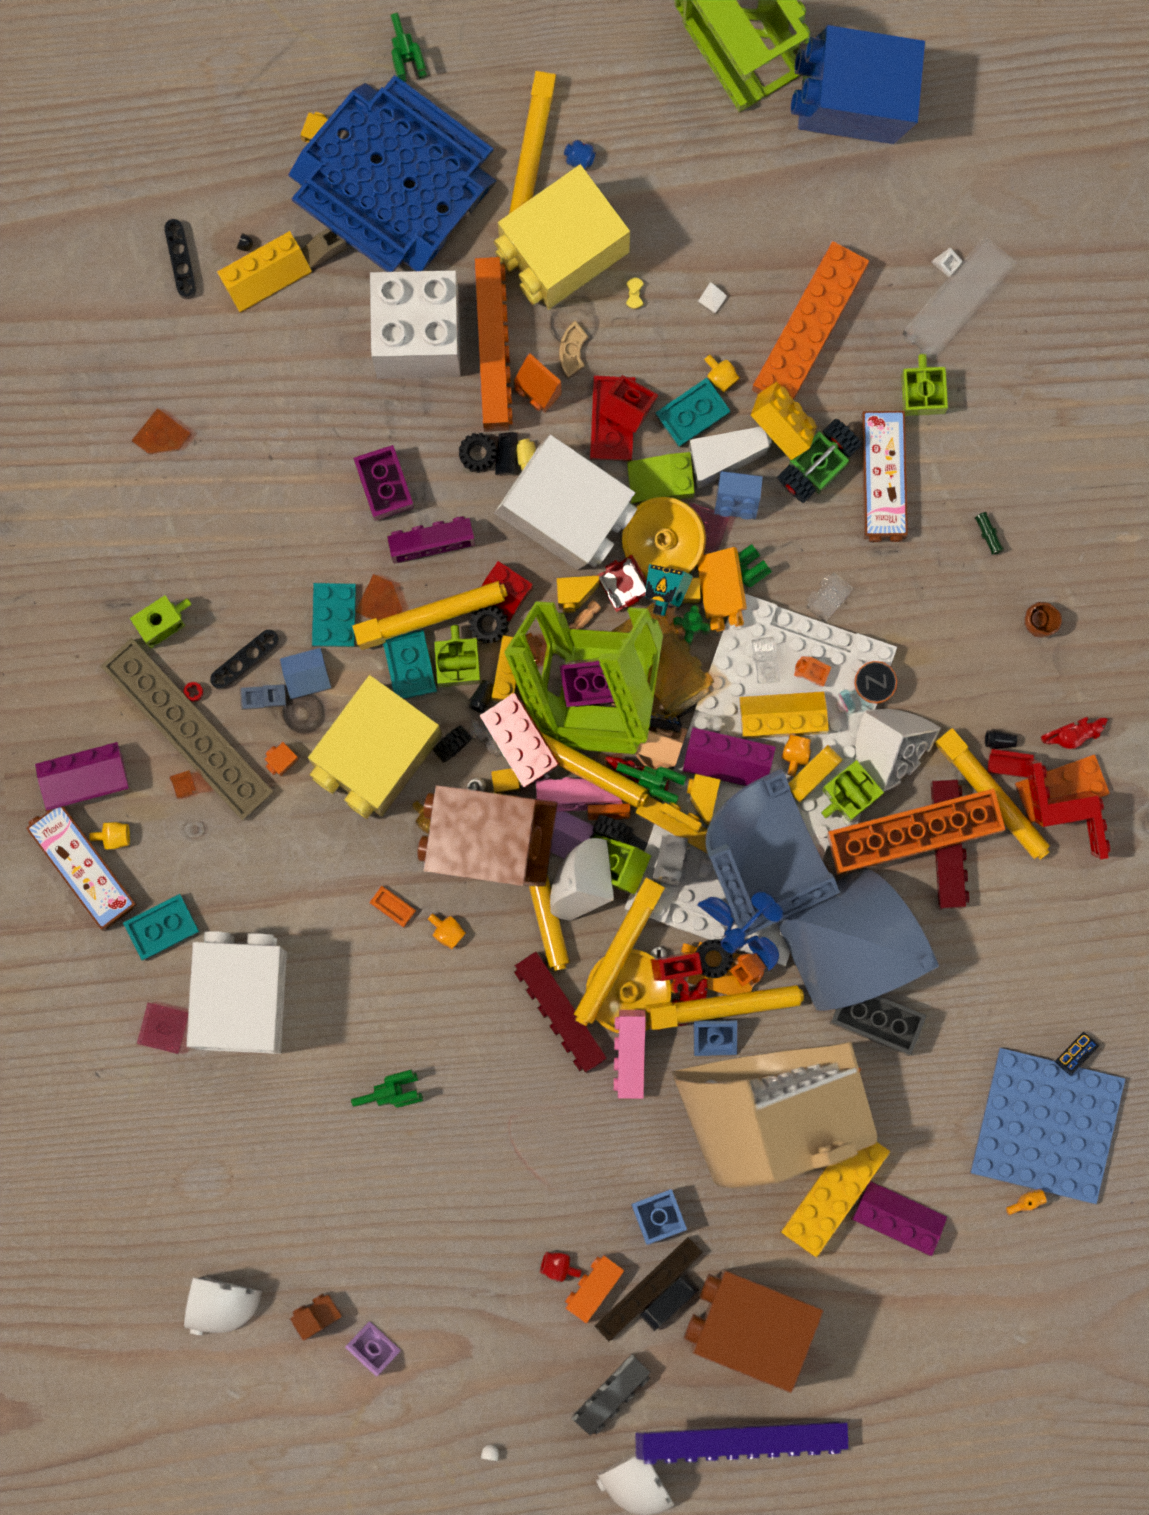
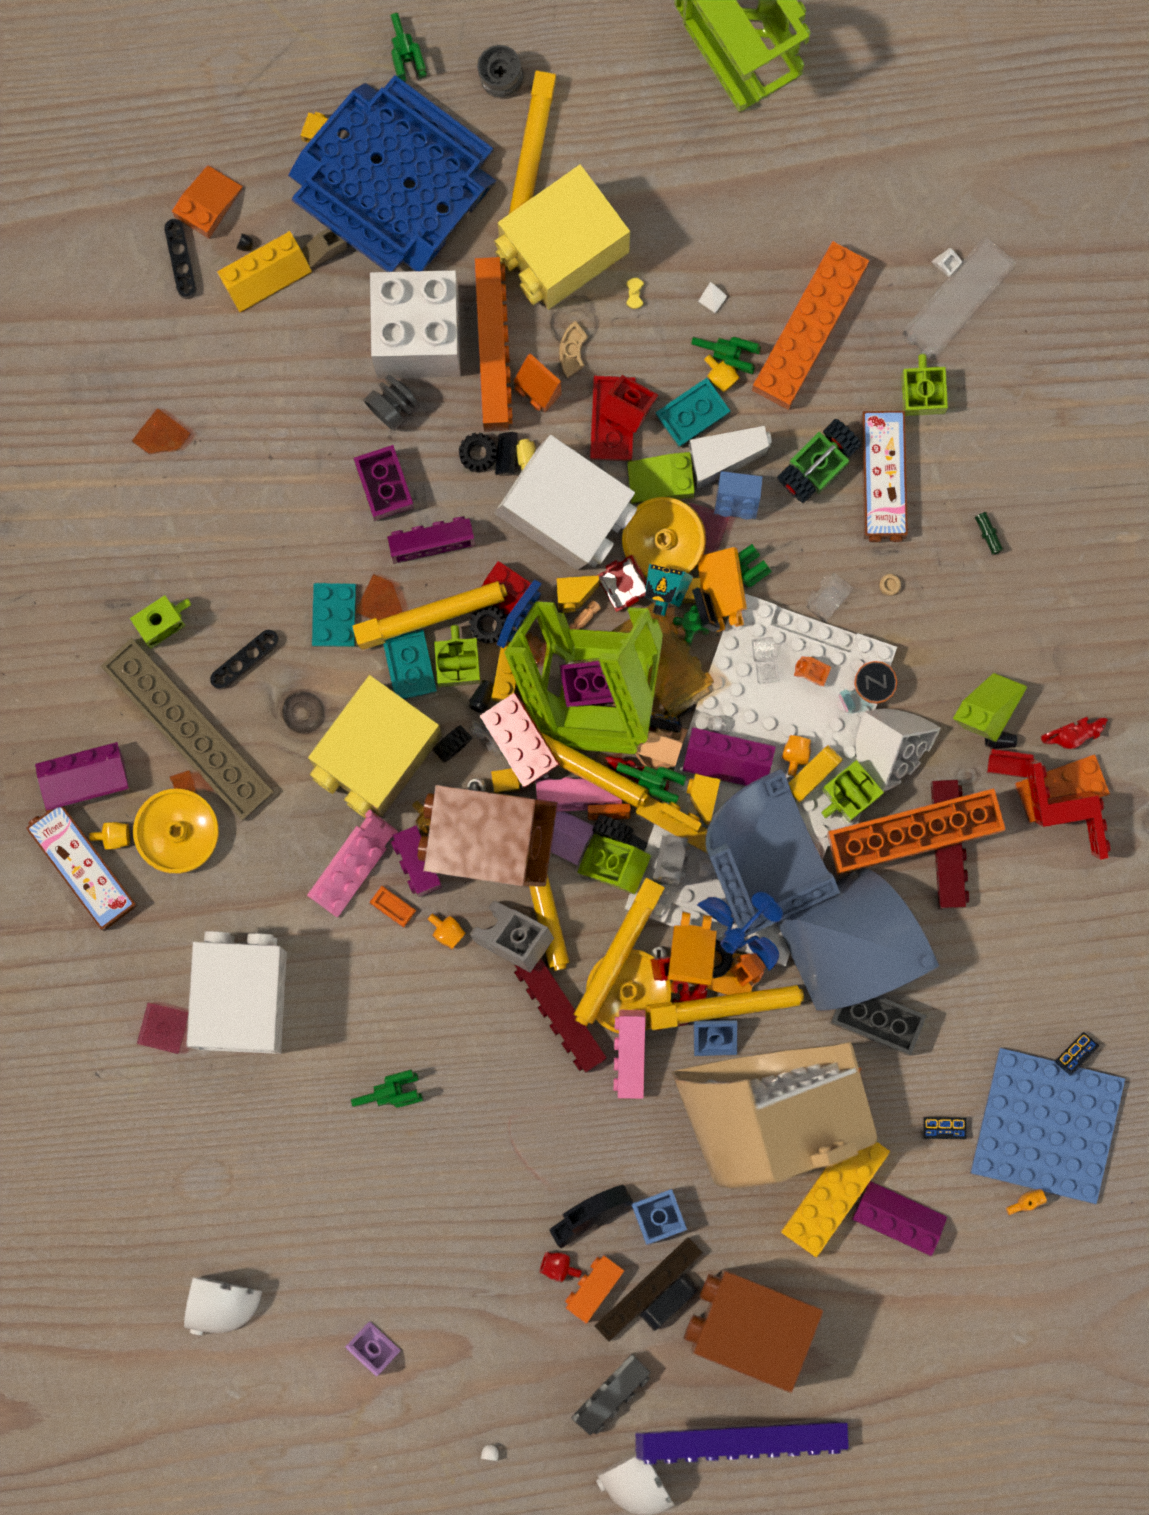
(160, 927): teal plate -> none
(175, 831): none -> yellow dish
(199, 689): red bush -> none
(206, 201): none -> orange slope
(262, 697): sand blue slope -> none
(280, 759): orange brick -> none
(305, 673): medium blue slope -> none
(315, 1317): dark orange brick -> none
(352, 864): none -> bright pink hinge
(391, 402): none -> dark grey wheel
(407, 844): none -> magenta brick
(498, 60): none -> dark grey wheel
(514, 937): none -> light grey brick
(519, 613): none -> blue plate
(579, 153): blue head -> none
(582, 881): white brick -> none
(589, 1212): none -> black slope
(692, 951): none -> light orange tile
(706, 609): none -> black tile
(730, 351): none -> green plant
(783, 715): yellow slope -> none
(784, 420): yellow brick -> none
(859, 84): blue brick -> none
(890, 585): none -> tan tile
(944, 1128): none -> tile
(958, 753): yellow brick -> none
(990, 706): none -> lime slope
(1042, 619): dark orange hair -> none

